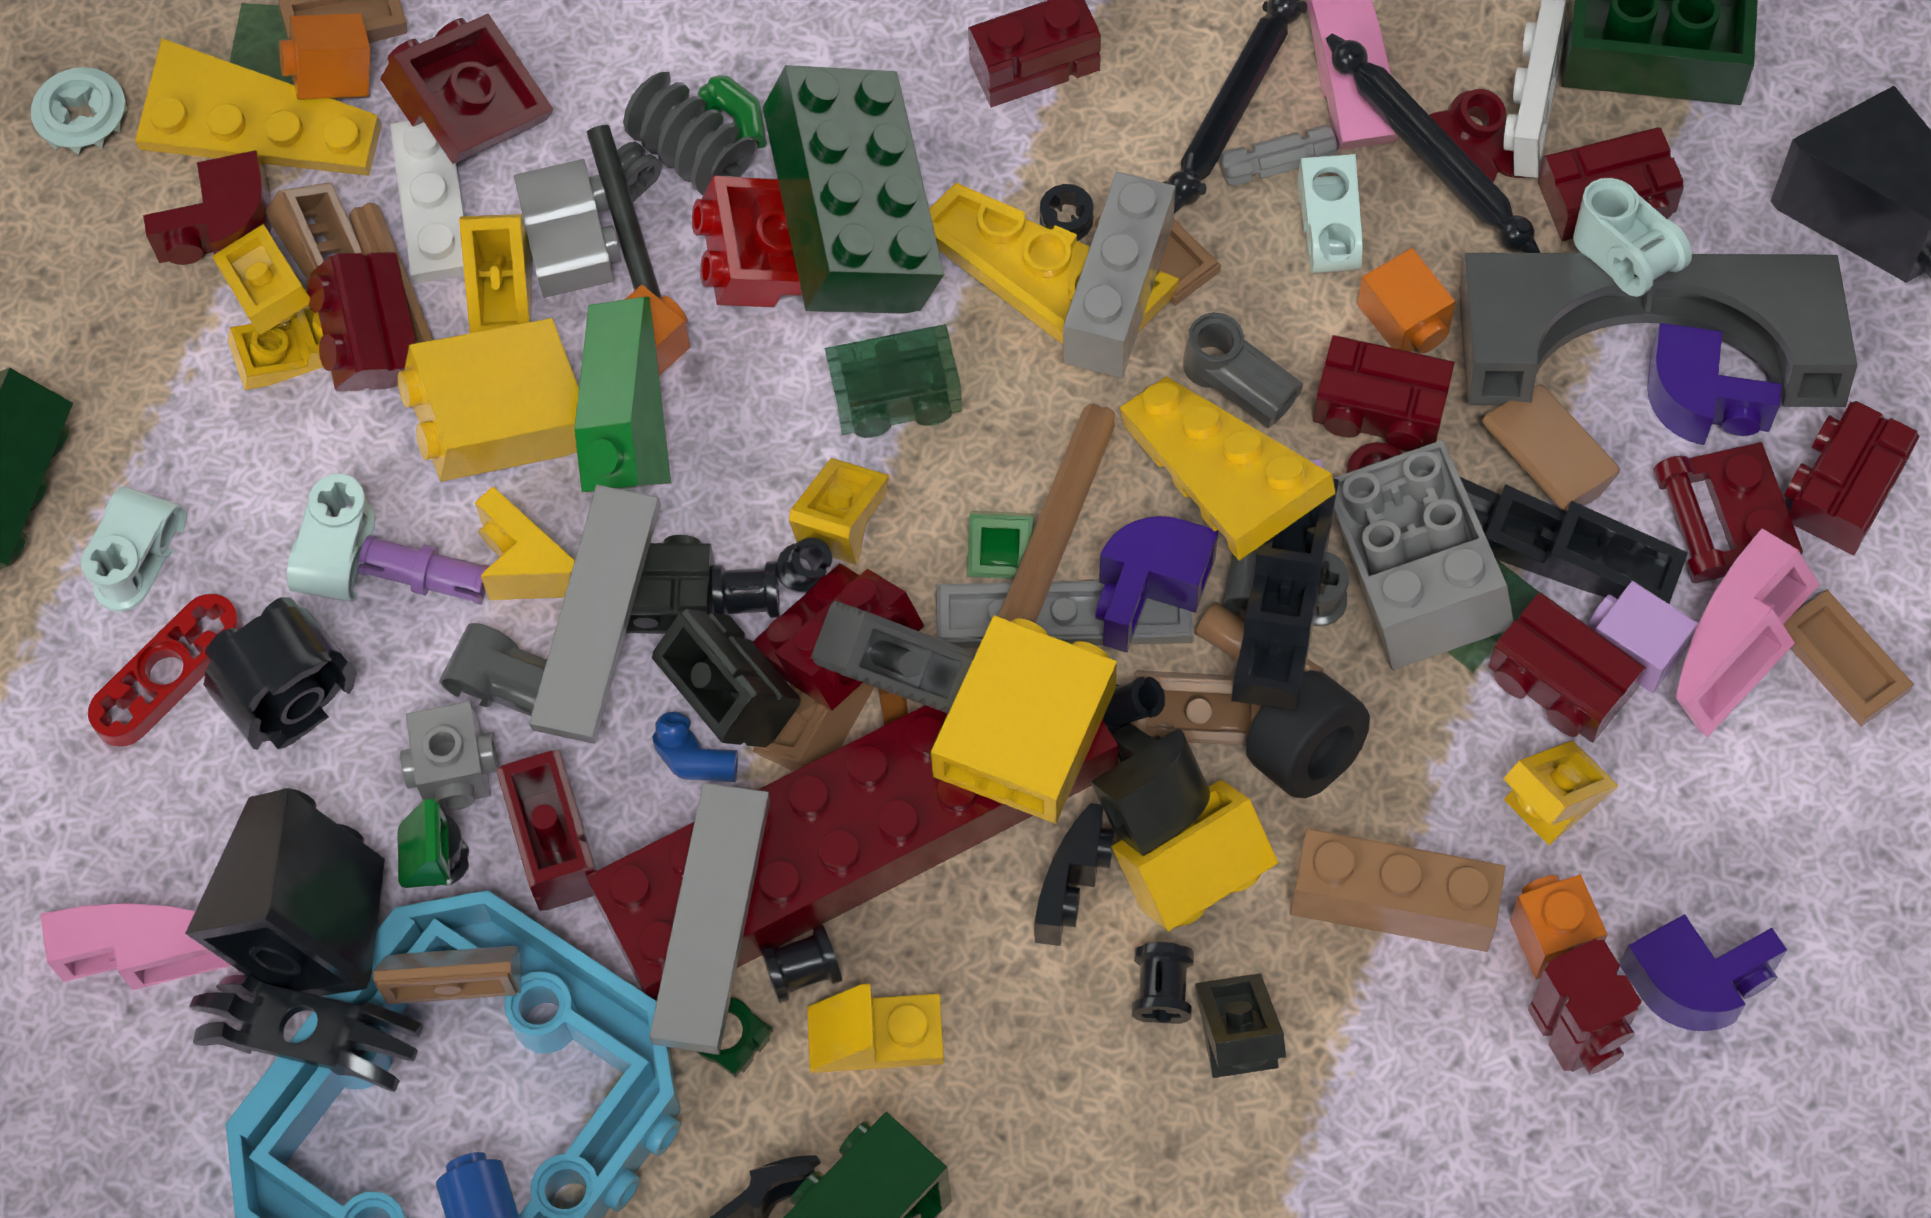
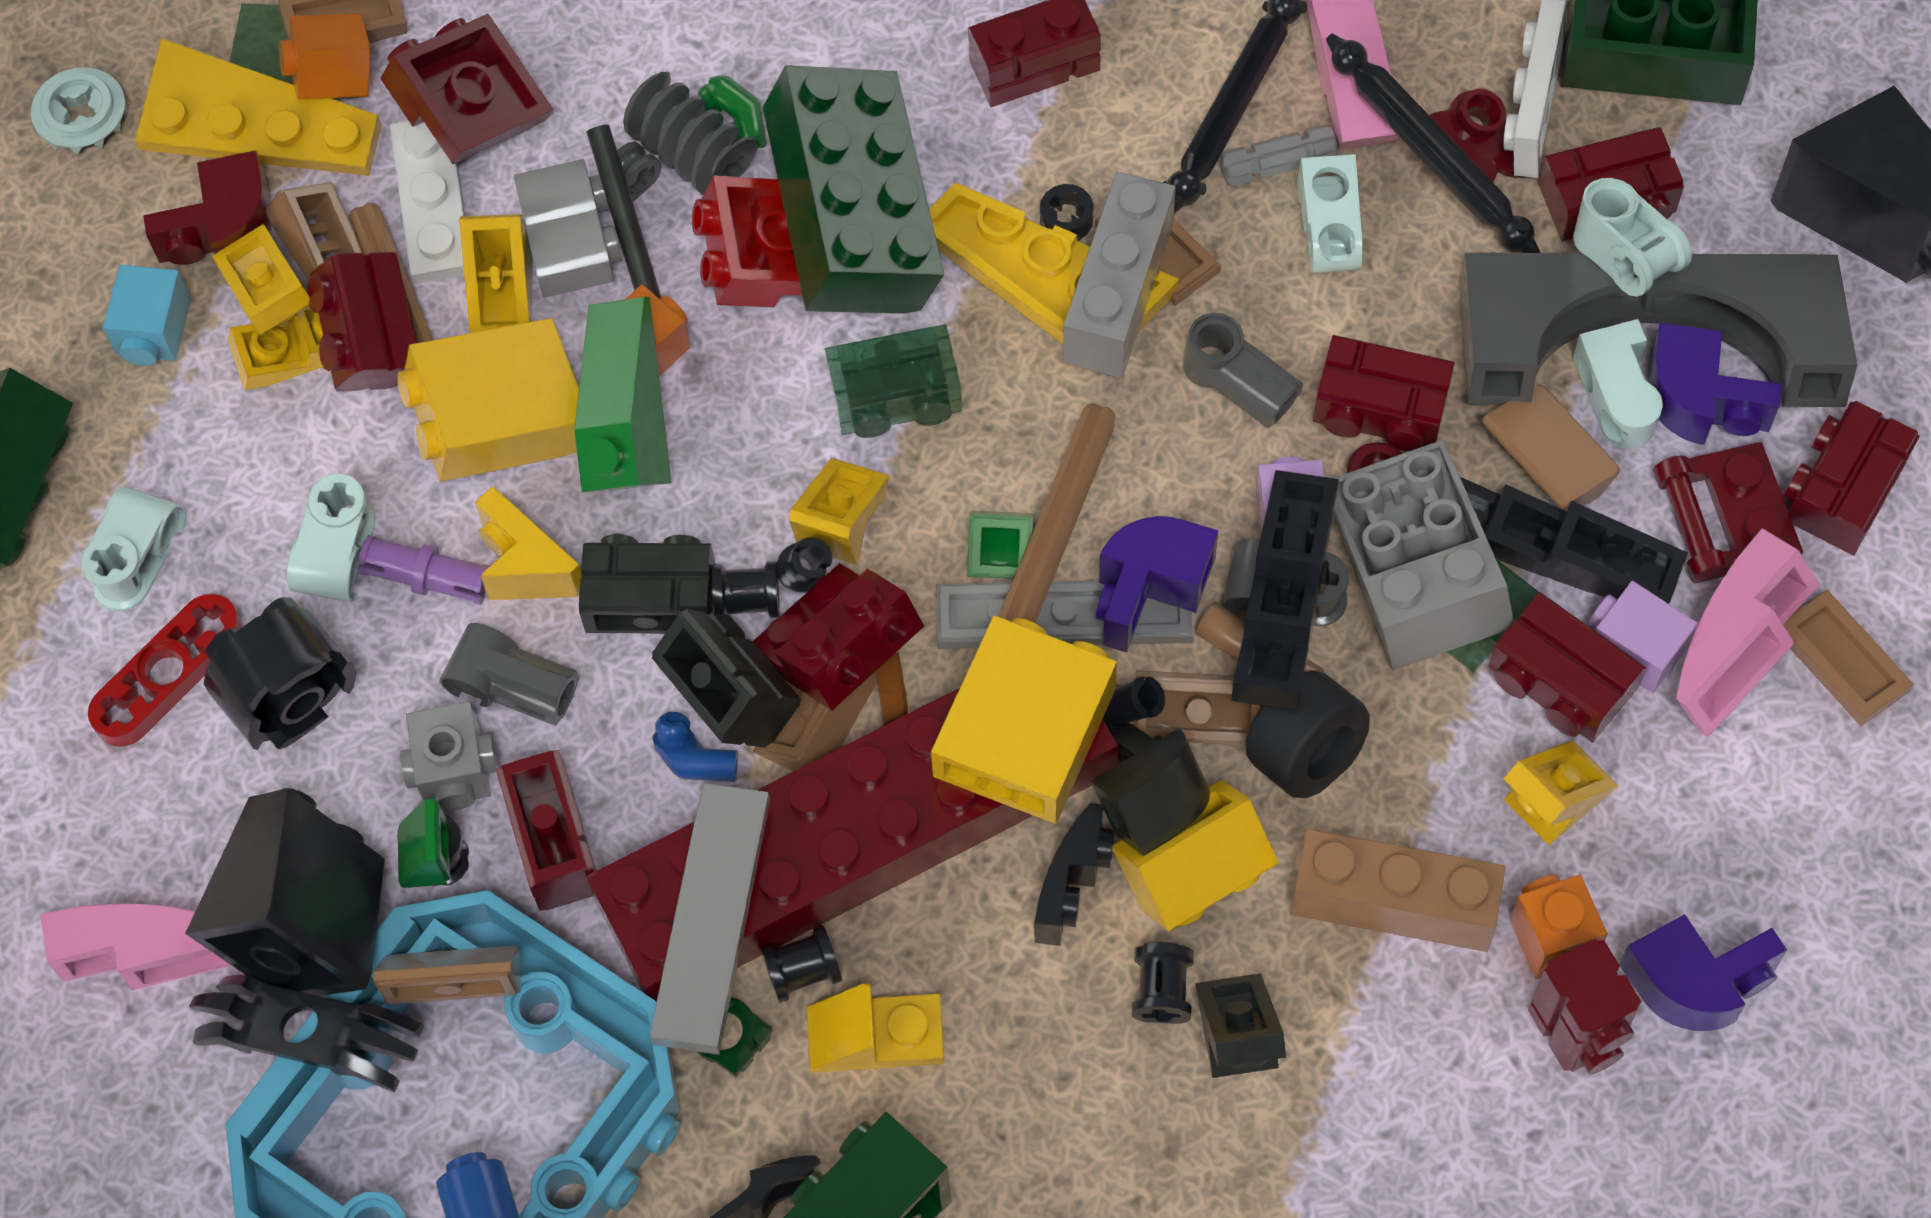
(147, 314): none -> medium azure brick
(595, 614): light grey tile -> none
(891, 656): dark grey brick -> none
(1231, 470): yellow wing -> none
(1407, 303): orange brick -> none
(1615, 385): none -> light aqua leg

